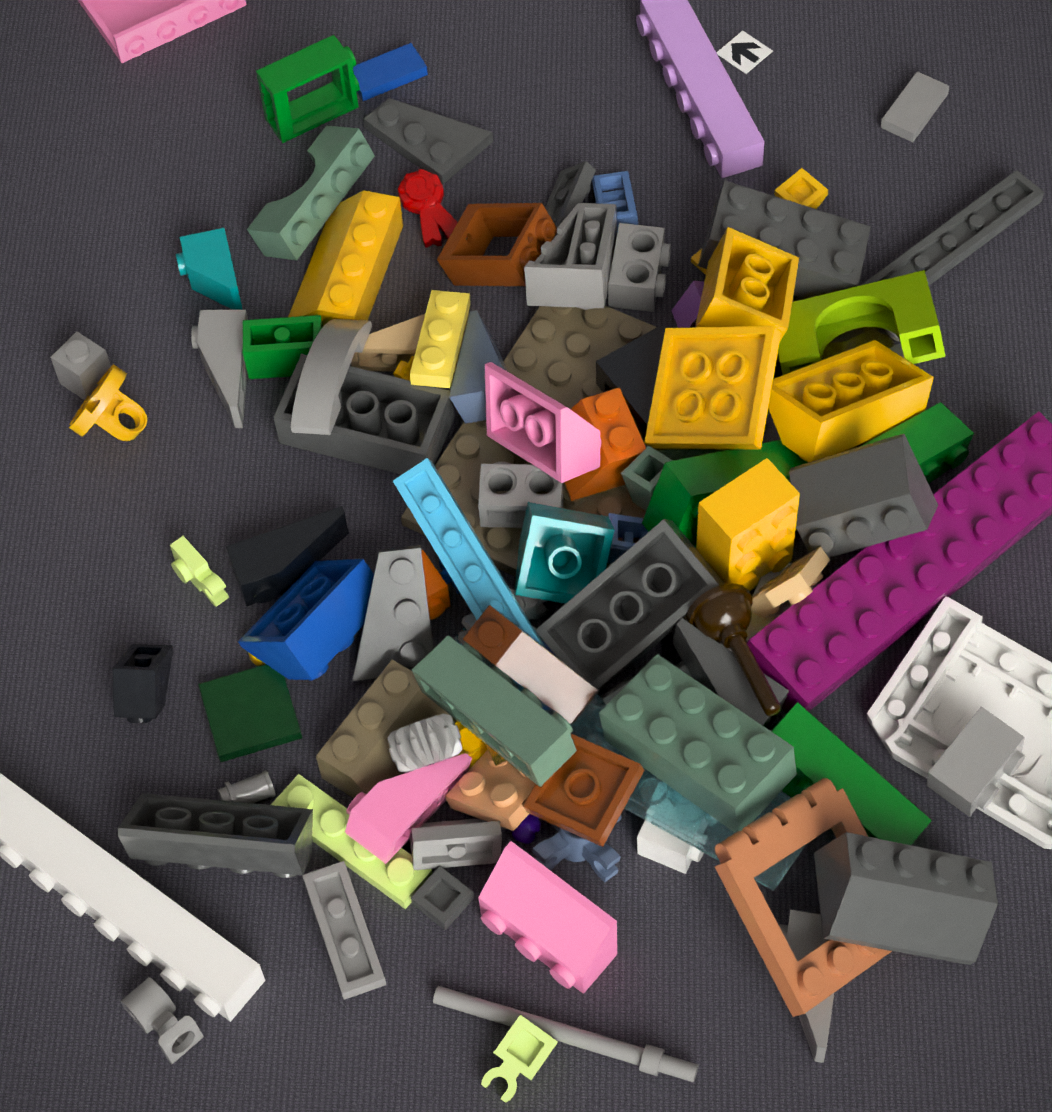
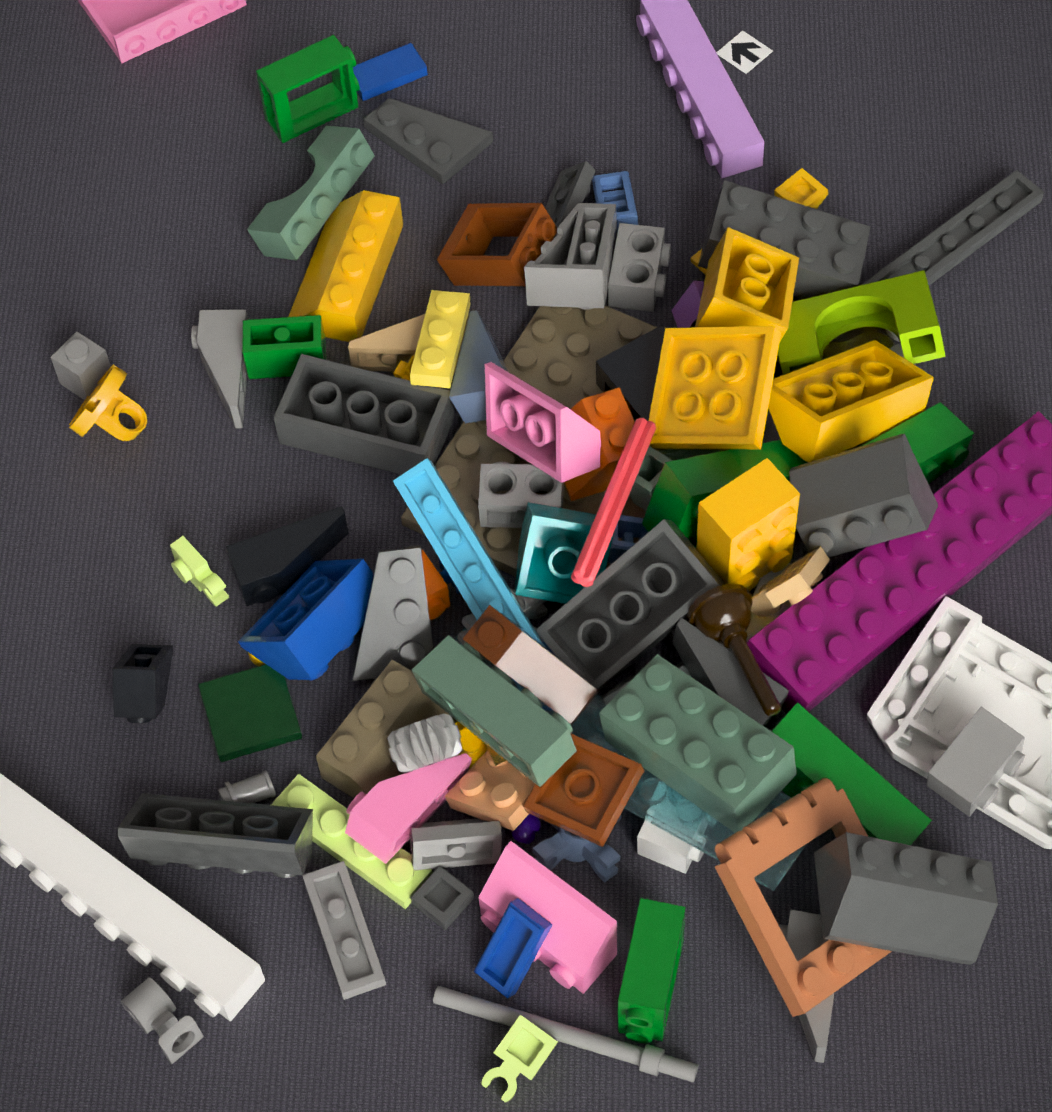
(210, 267): teal slope -> none
(323, 374): light grey slope -> none
(422, 194): red piece -> none
(513, 948): none -> blue tile
(613, 503): none -> coral axle
(651, 971): none -> green window
(914, 106): light grey tile -> none

